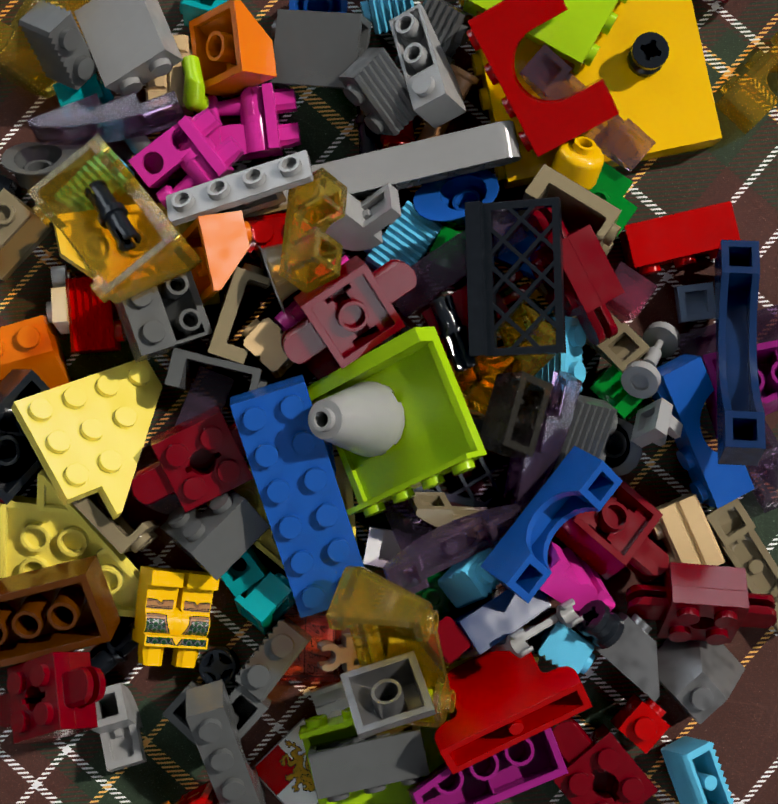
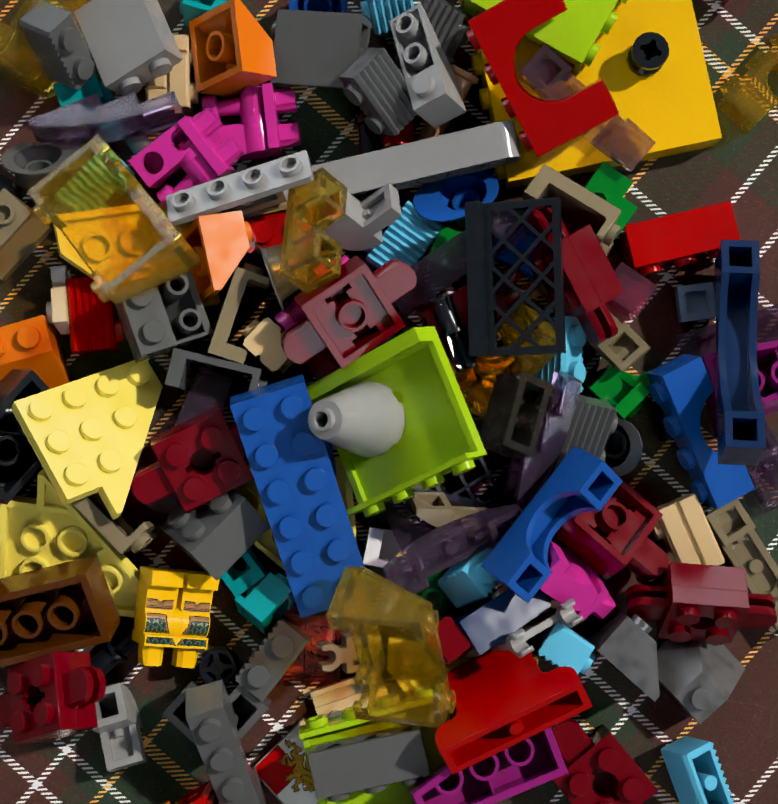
(112, 215): black pin -> none
(194, 88): lime arm -> none
(387, 694): flat silver slope -> none
(579, 161): yellow head -> none
(600, 624): black wheel -> none
(641, 722): red brick -> none
(642, 377): light grey wheel -> none
(655, 423): light grey tile -> none

